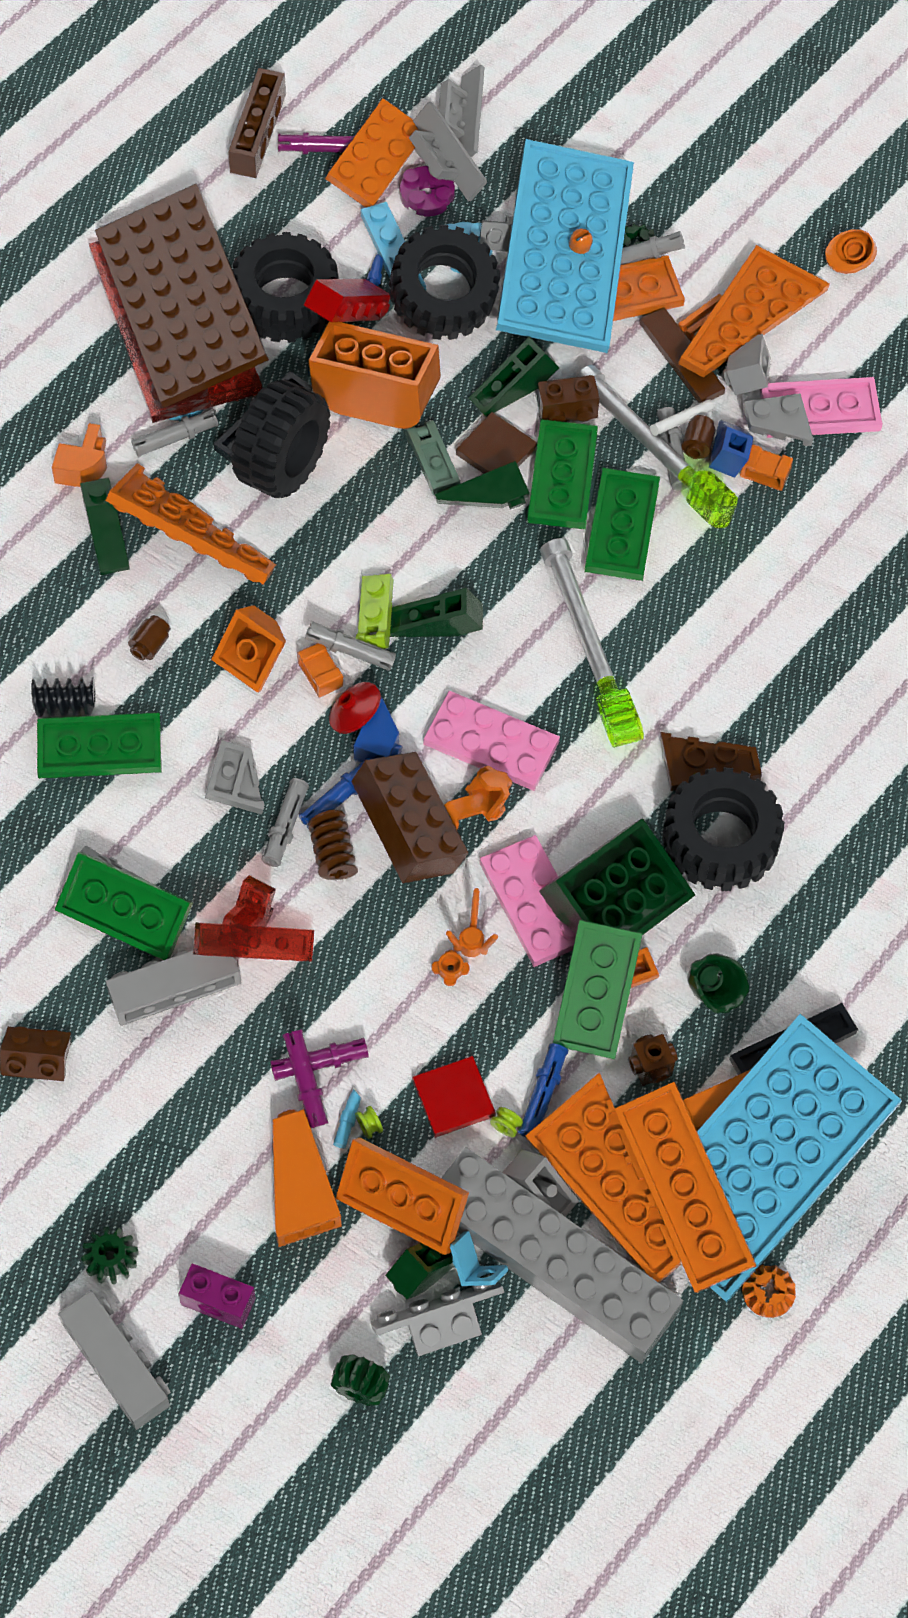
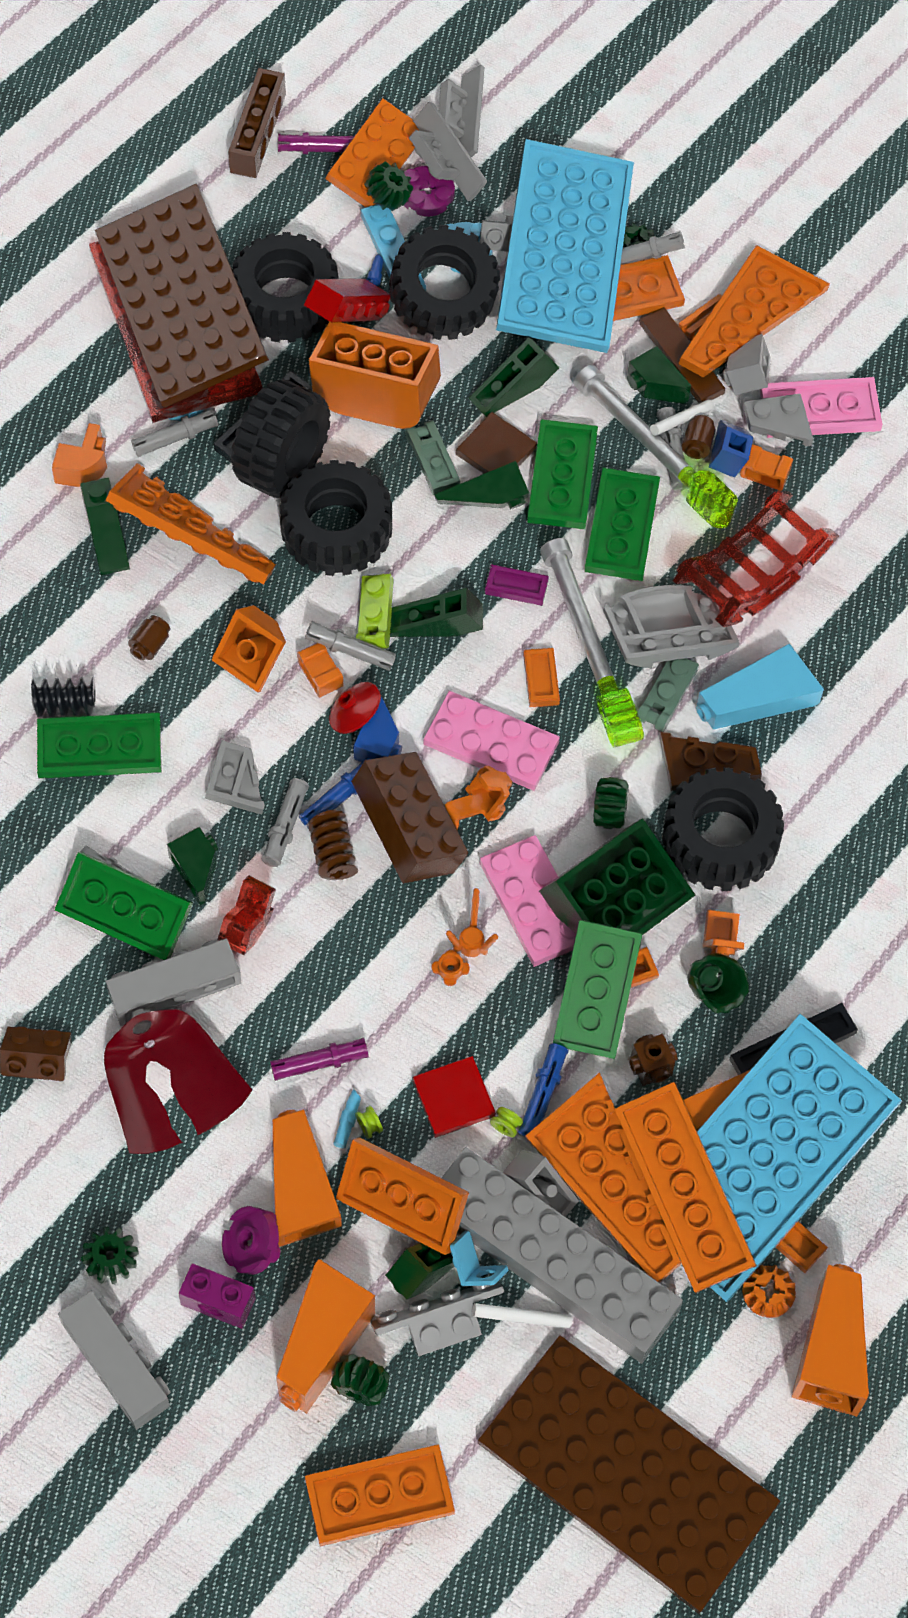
(195, 861): none -> dark green slope
(199, 1074): none -> dark red piece
(253, 942): clear red tile -> none
(264, 1249): none -> magenta plate
(305, 1079): magenta pin -> none
(325, 1329): none -> orange slope
(330, 486): none -> black tyre
(379, 1495): none -> orange plate
(388, 186): none -> dark green gear
(516, 585): none -> magenta tile
(521, 1315): none -> white bar
(541, 677): none -> orange tile
(569, 399): reddish brown bracket -> none
(583, 244): orange hinge -> none
(610, 803): none -> dark green gear
(629, 1473): none -> reddish brown plate
(658, 378): none -> dark green slope
(668, 626): none -> light grey slope
(668, 692): none -> sand green plate
(722, 932): none -> orange bracket
(760, 690): none -> medium azure slope
(770, 586): none -> clear red fence
(801, 1247): none -> orange tile
(834, 1351): none -> orange slope
(851, 251): orange hat -> none

